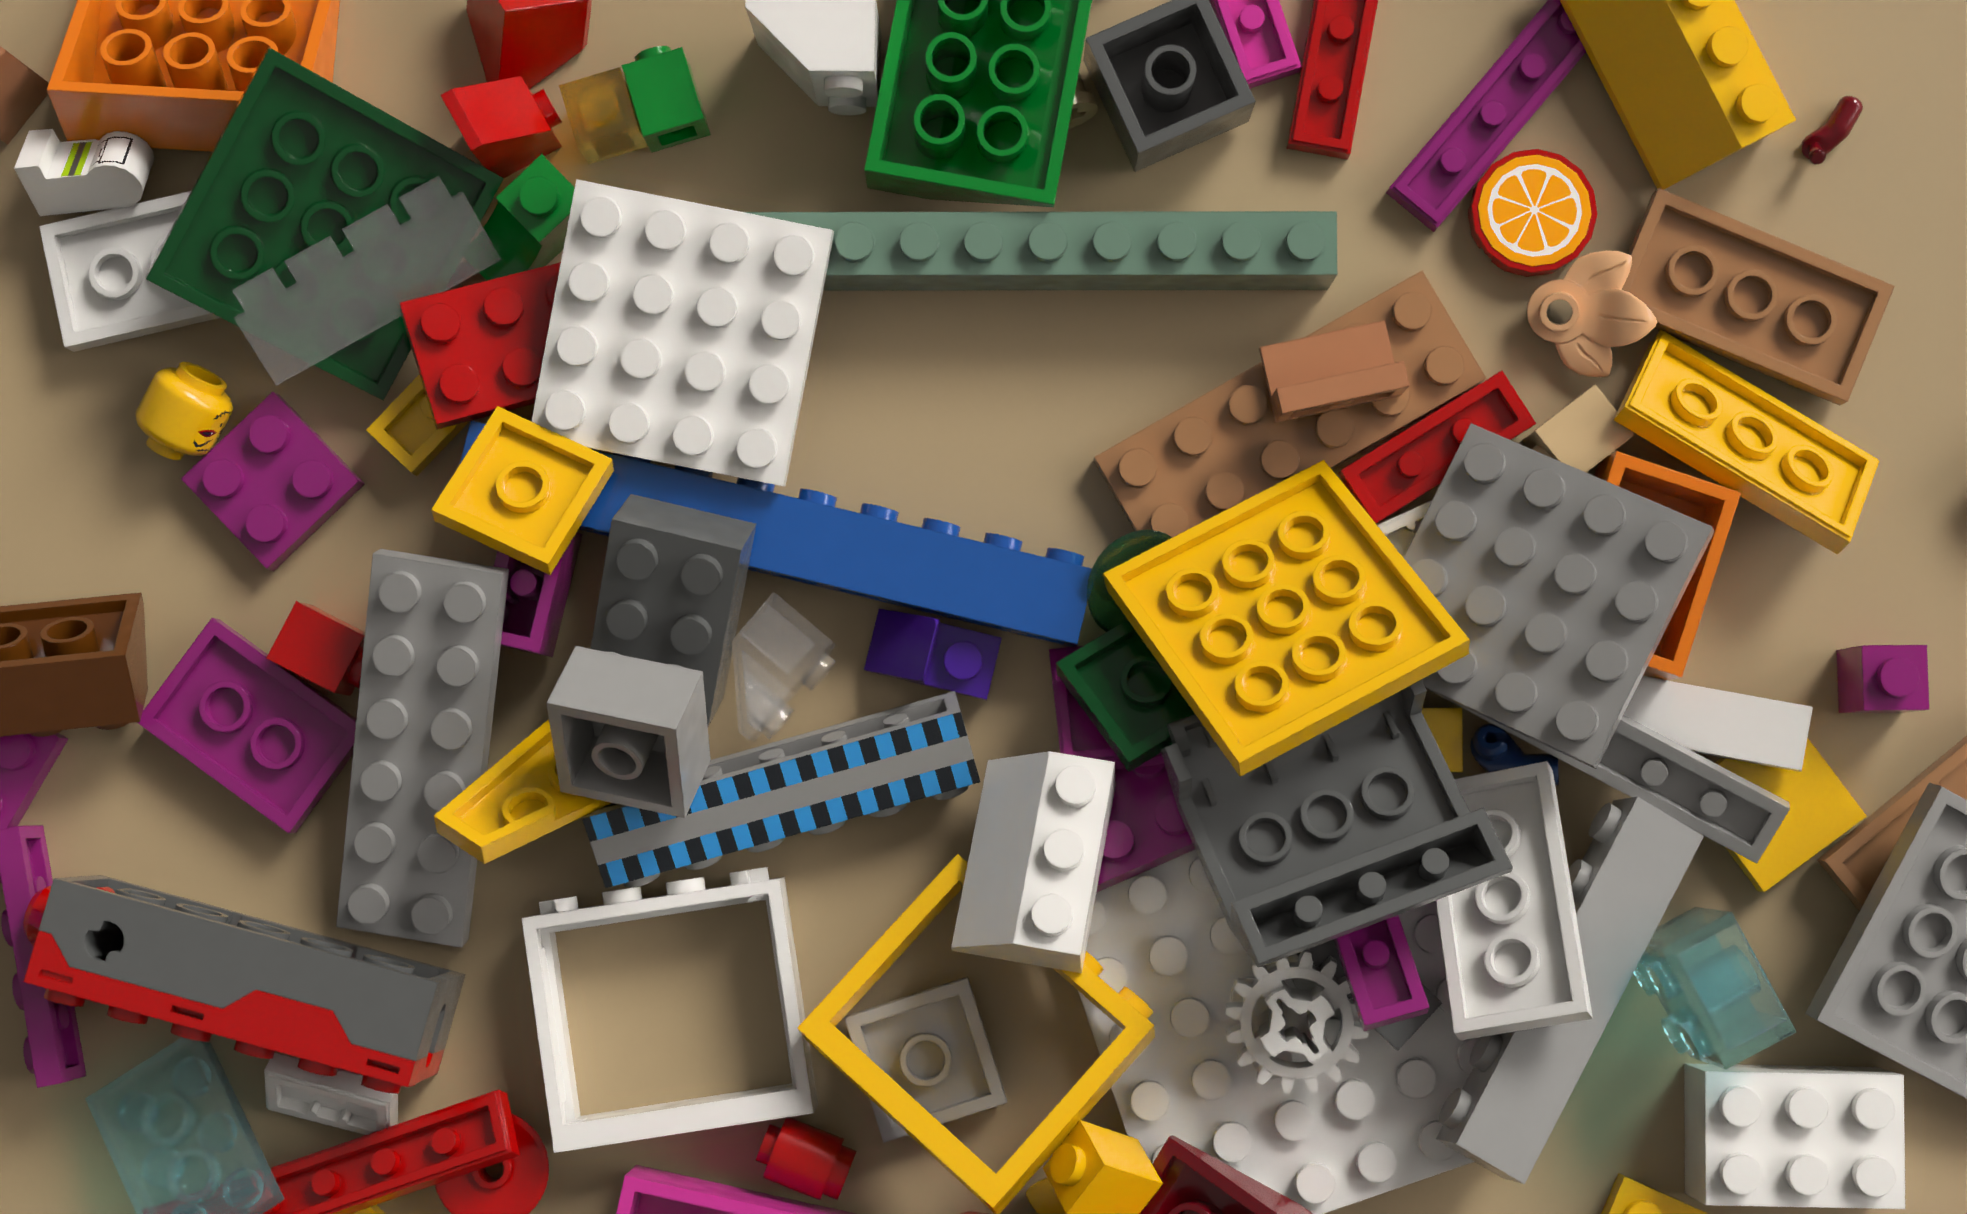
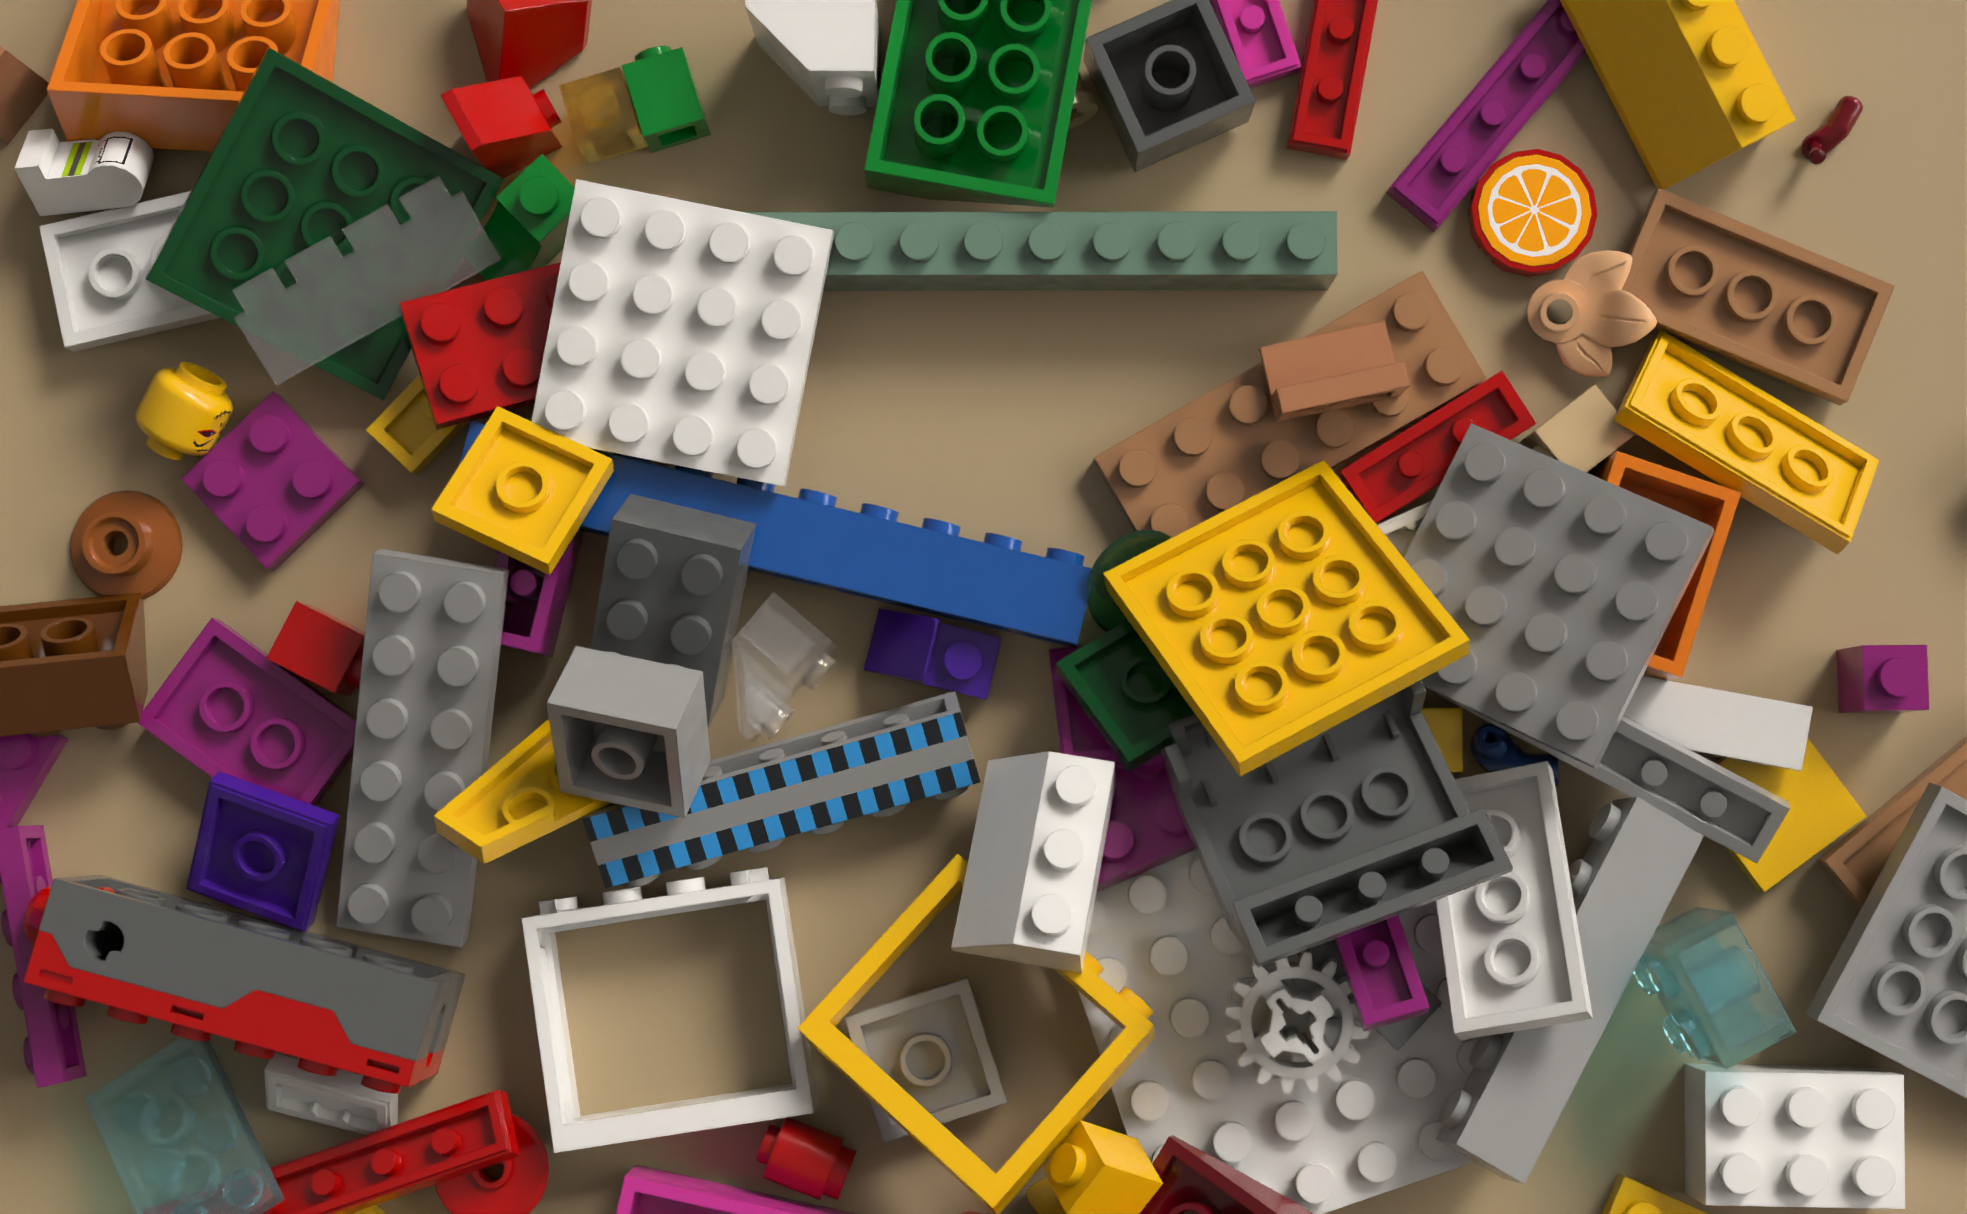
(152, 544): none -> dark orange piece
(262, 851): none -> dark purple tile

